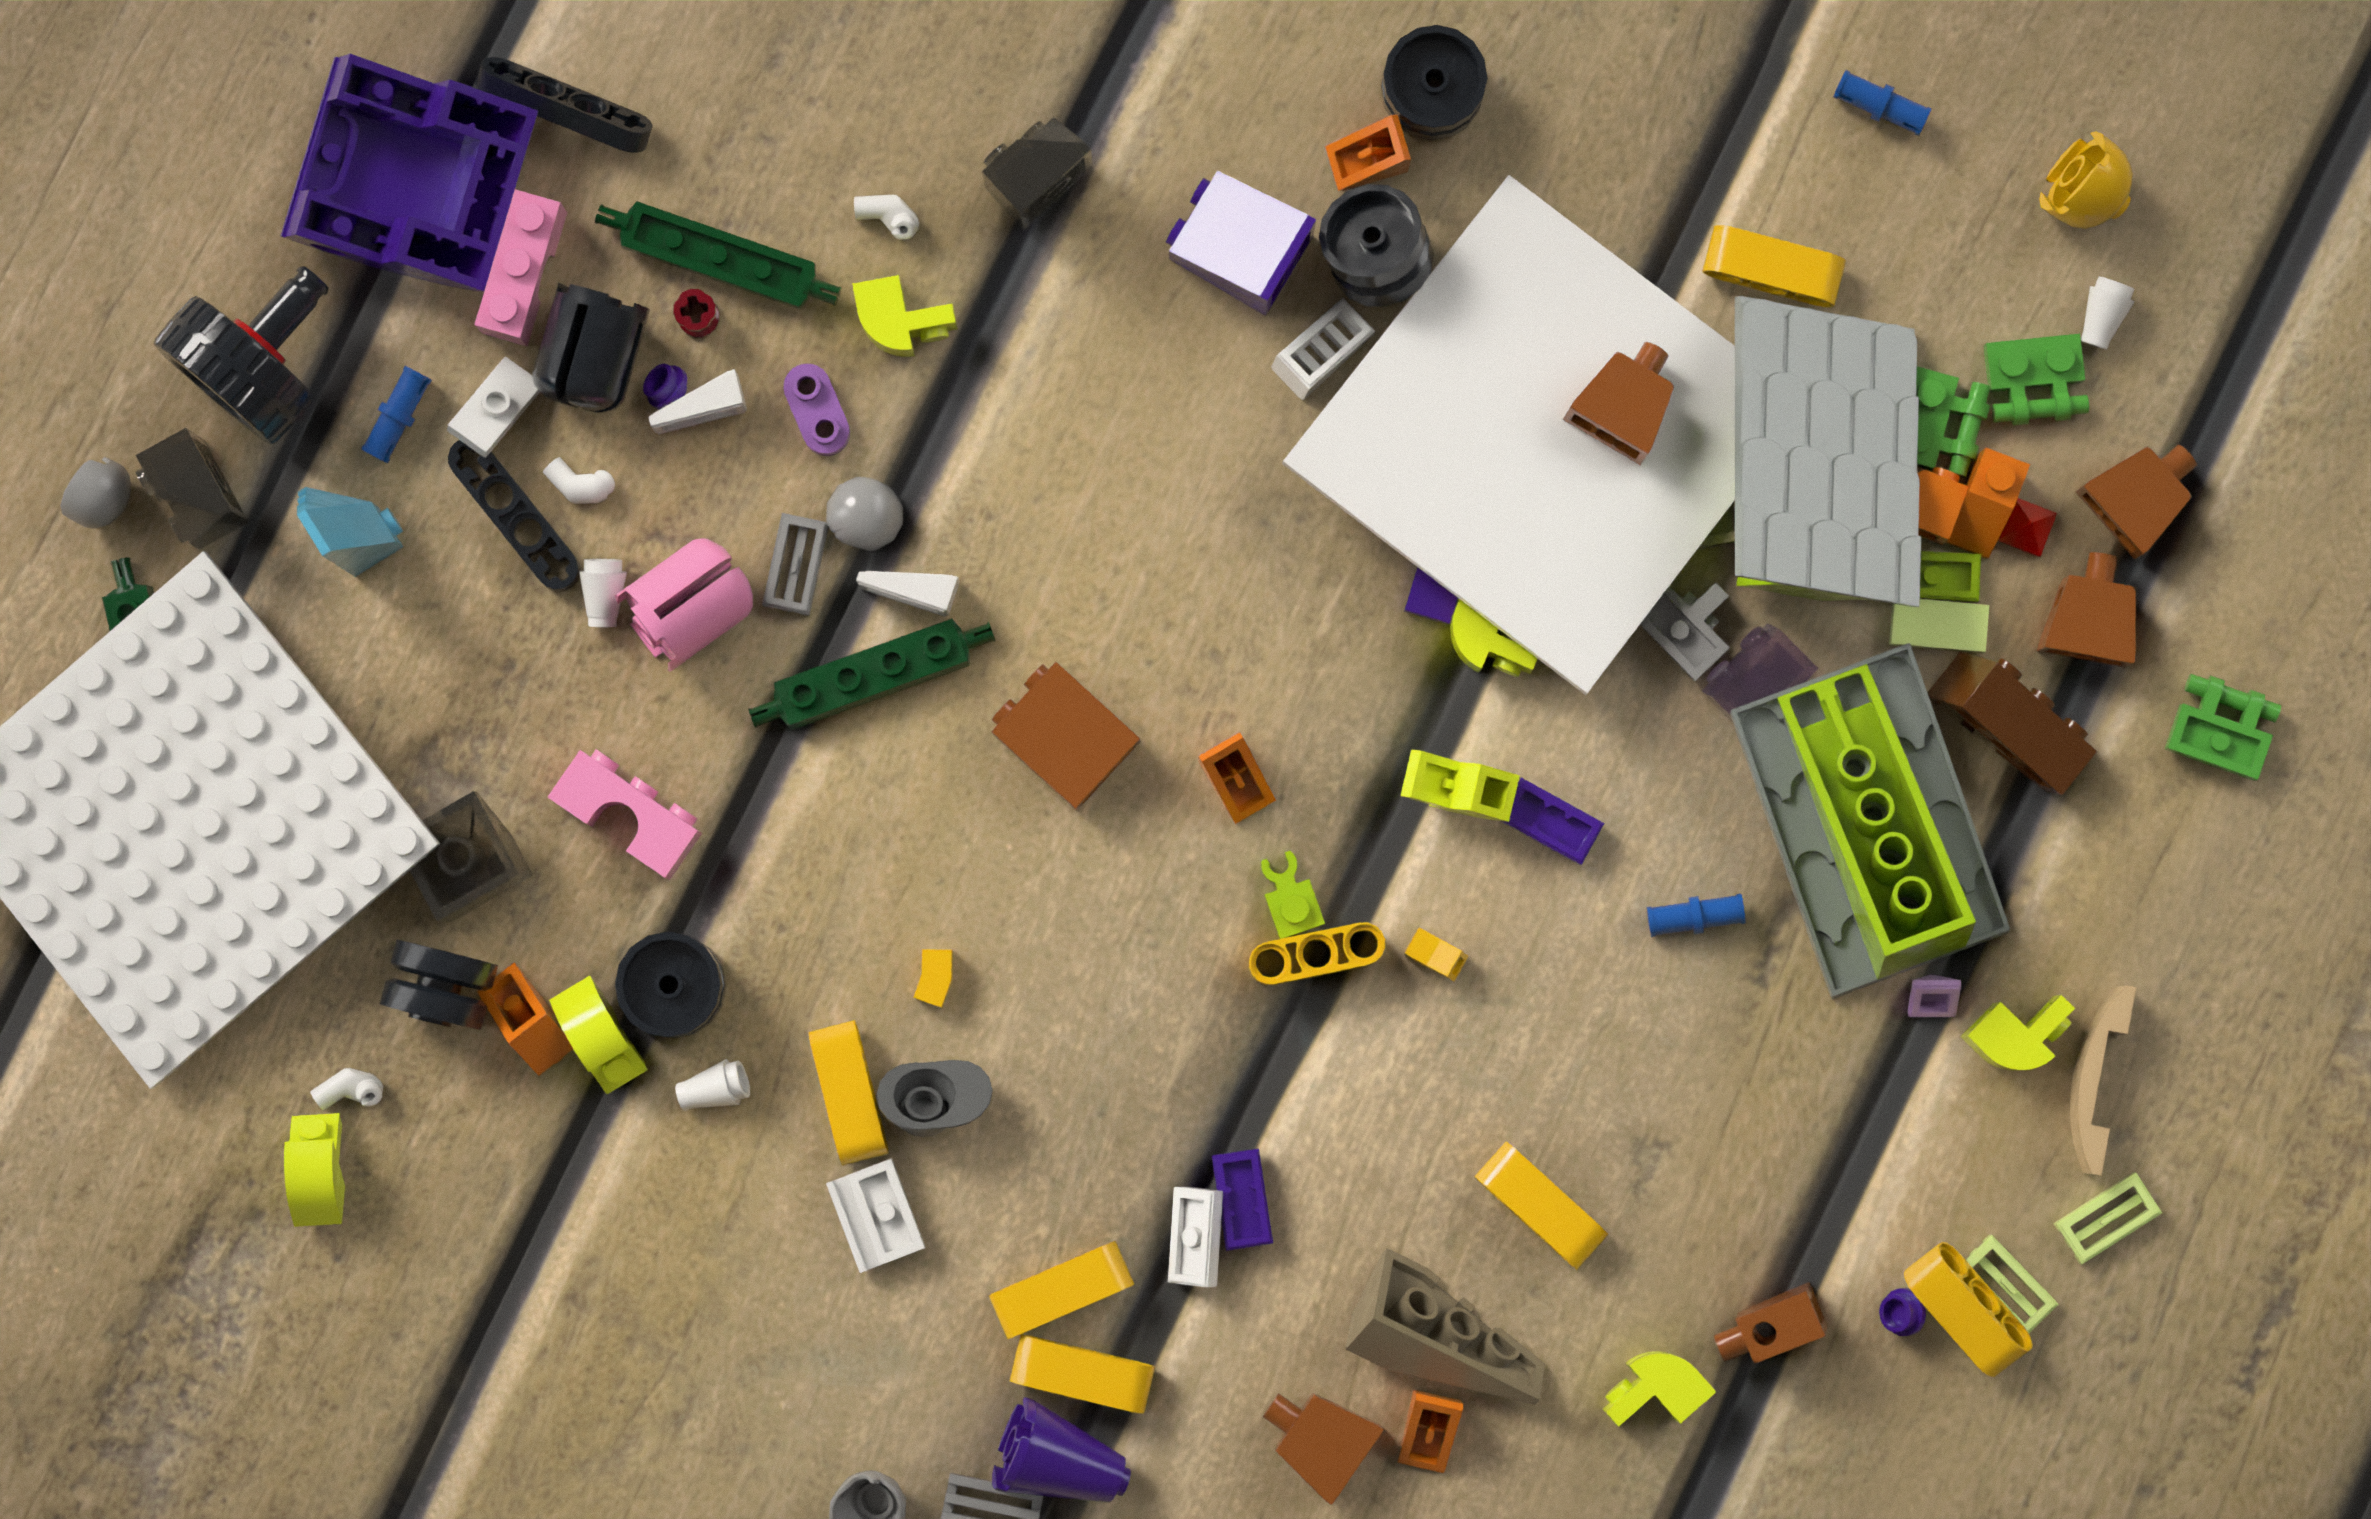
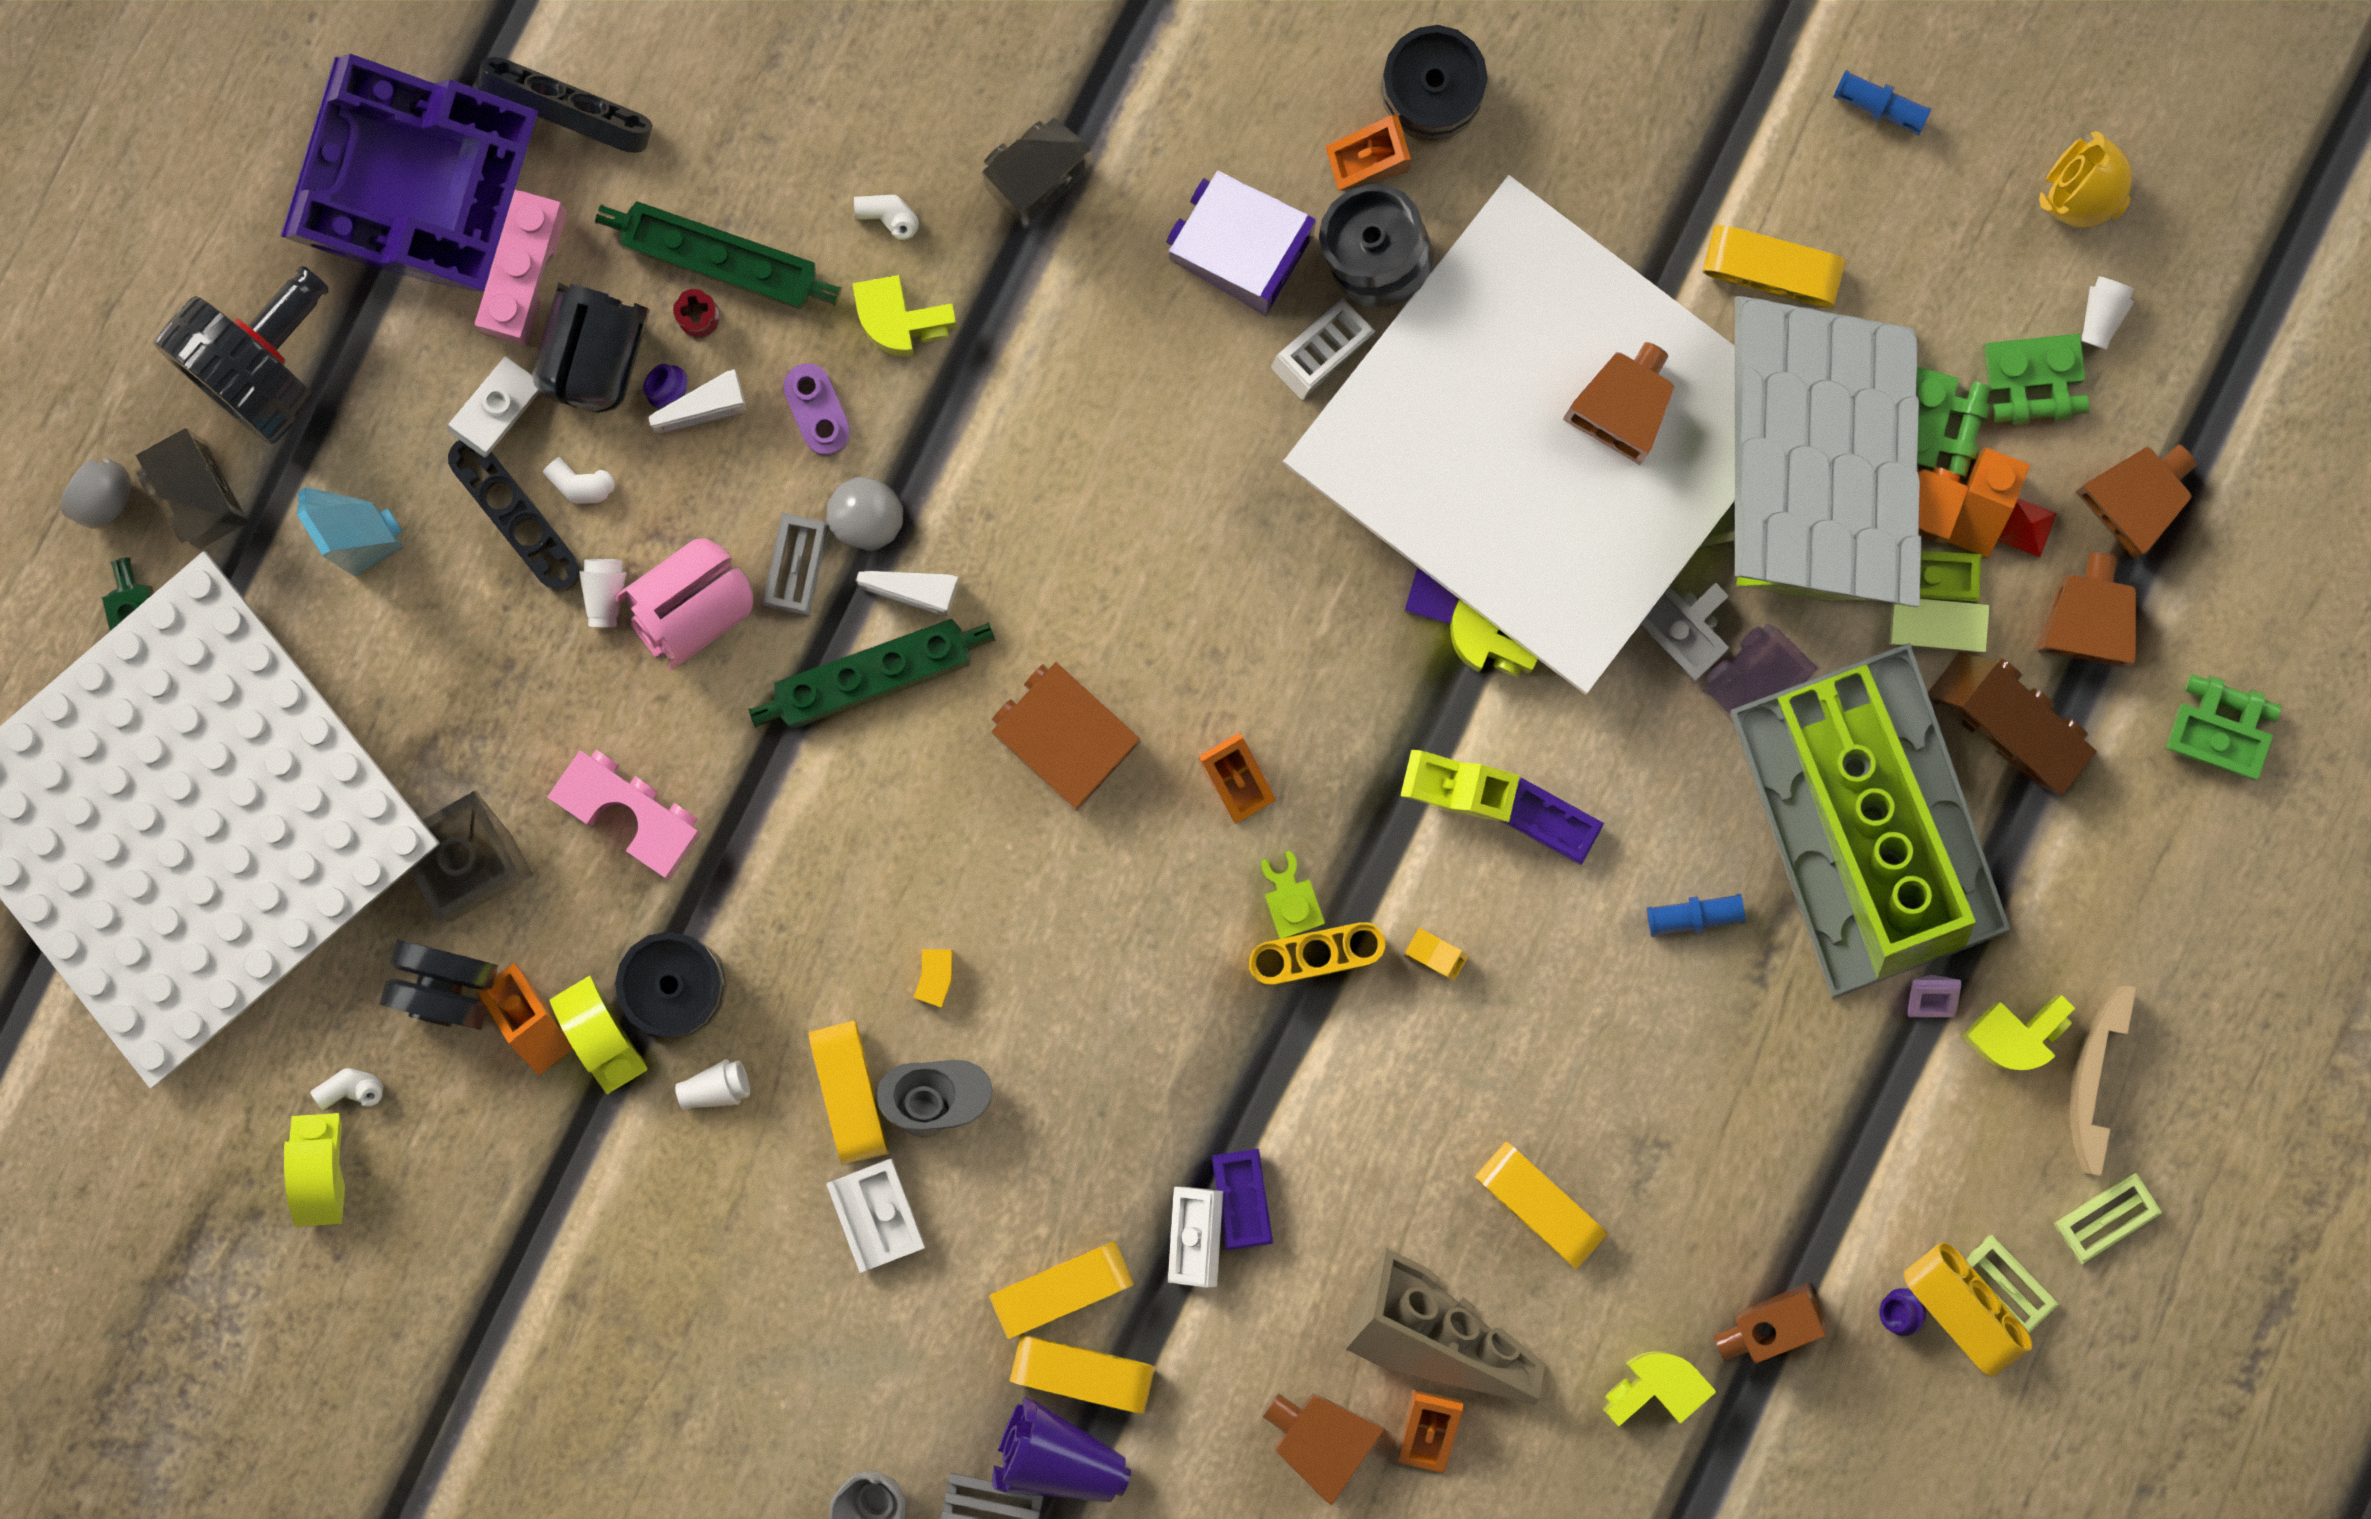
(396, 414): blue pin -> none

